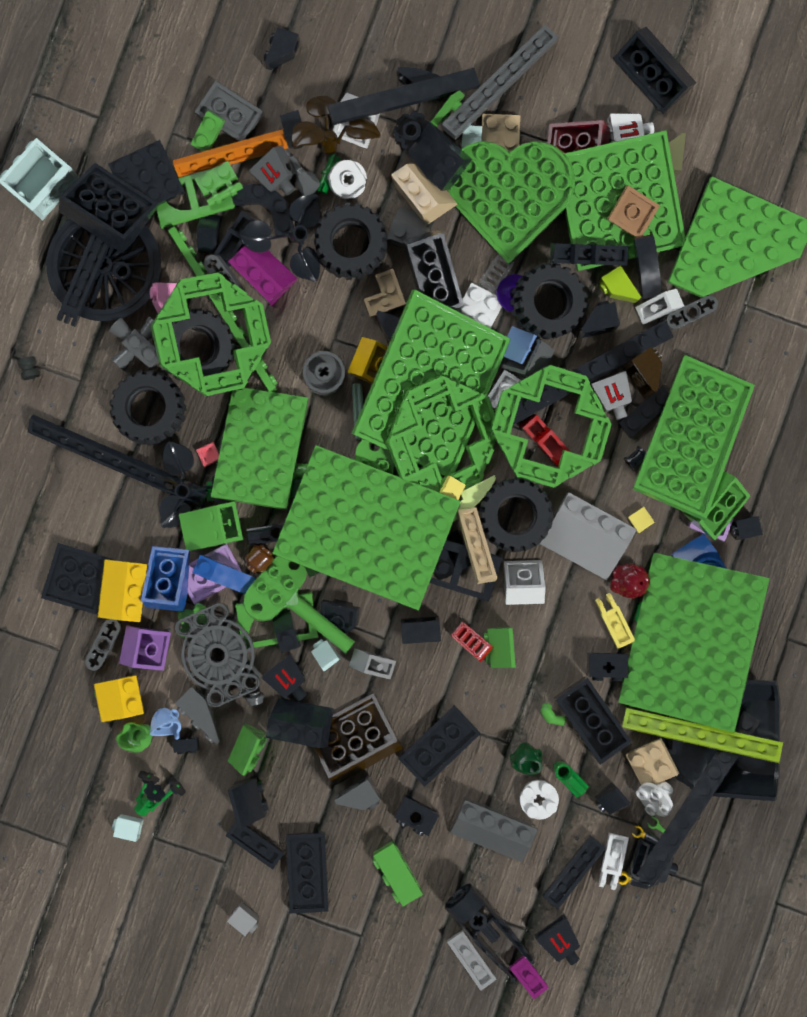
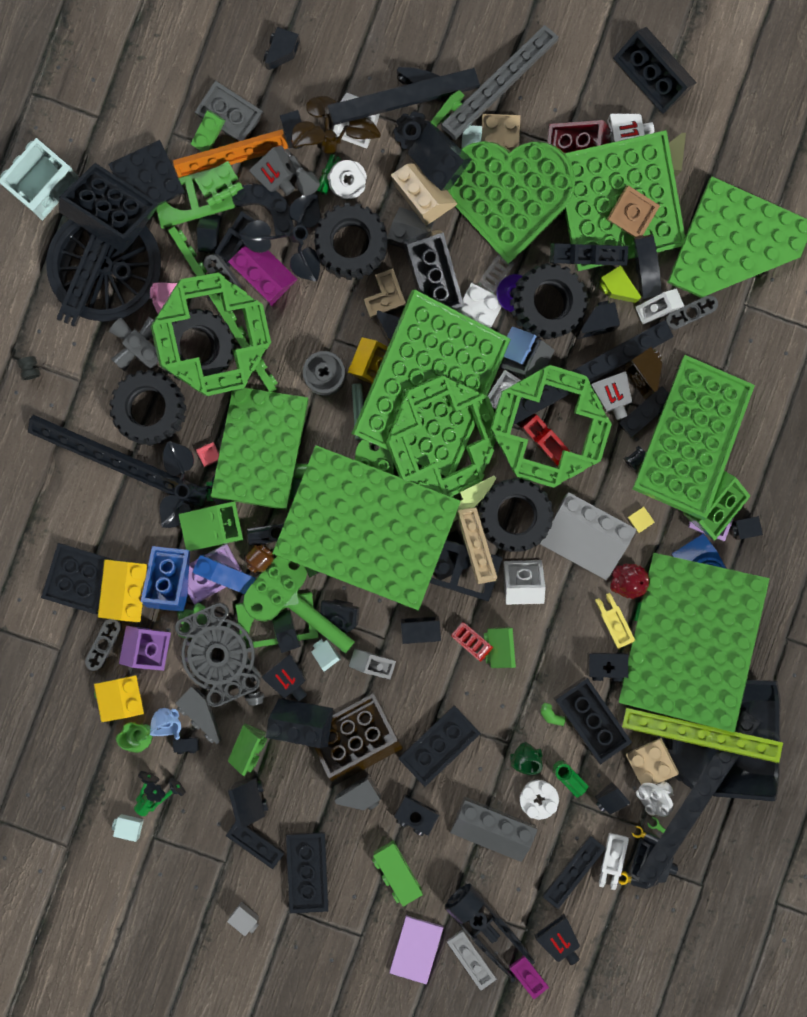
(416, 949): none -> lavender tile
(452, 488): light yellow tile -> none

